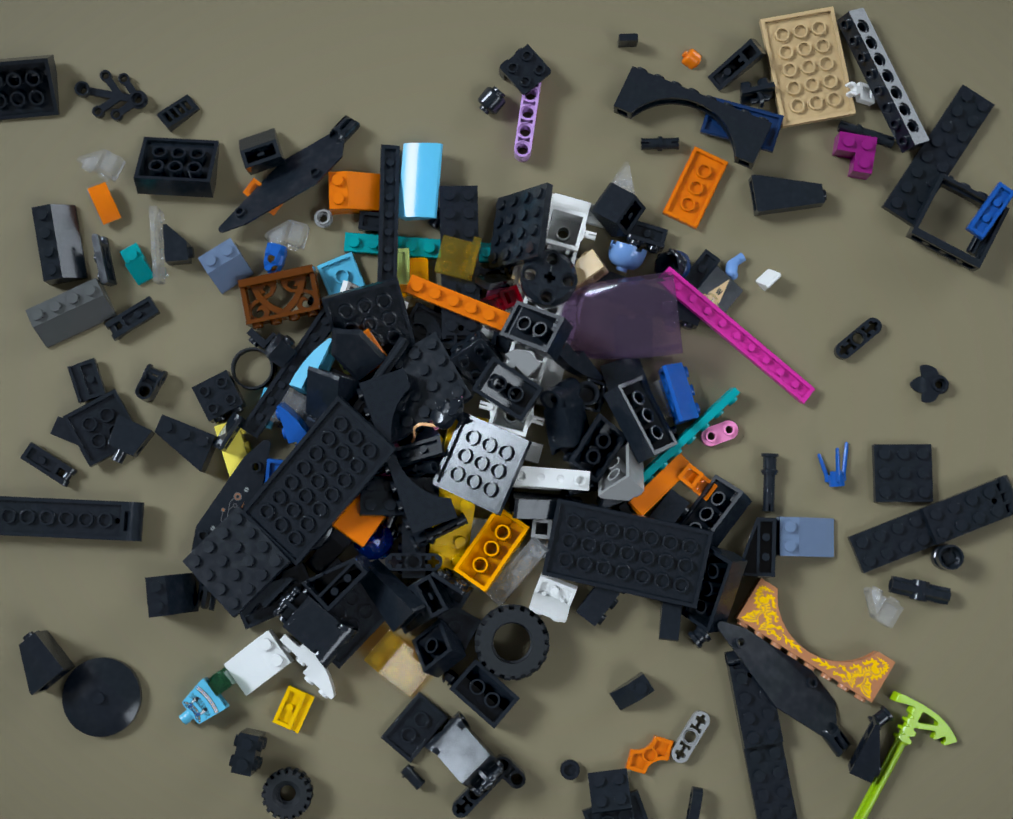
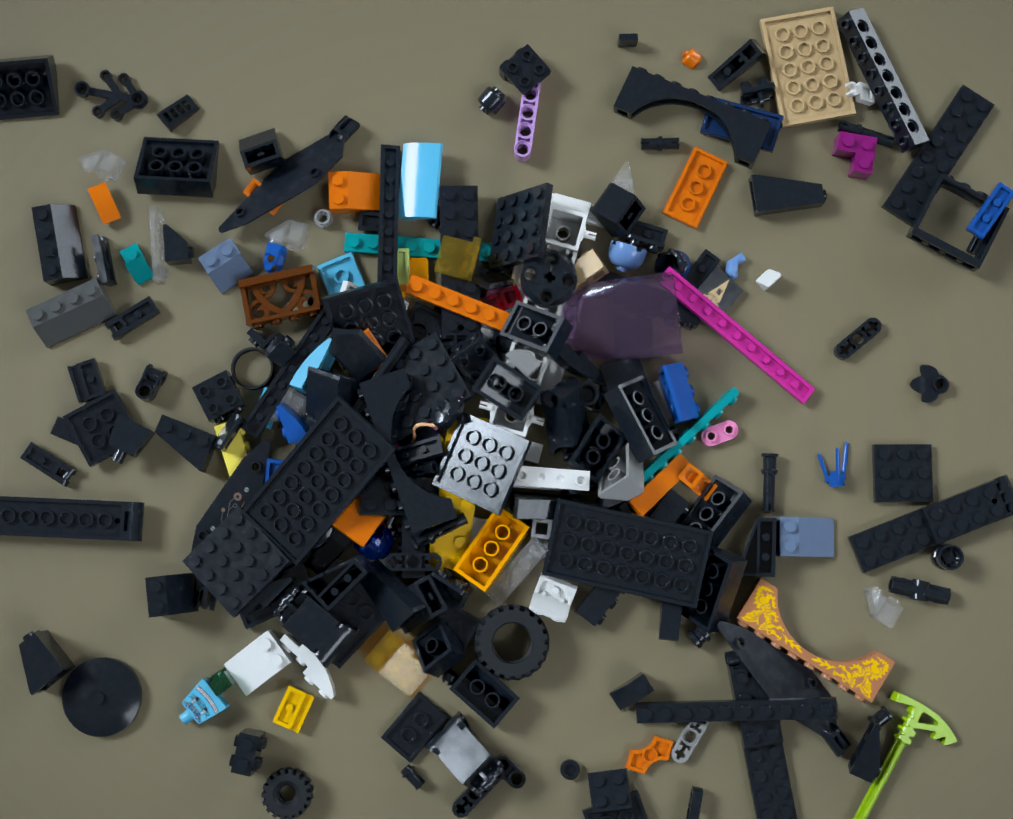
(737, 710): none -> black plate

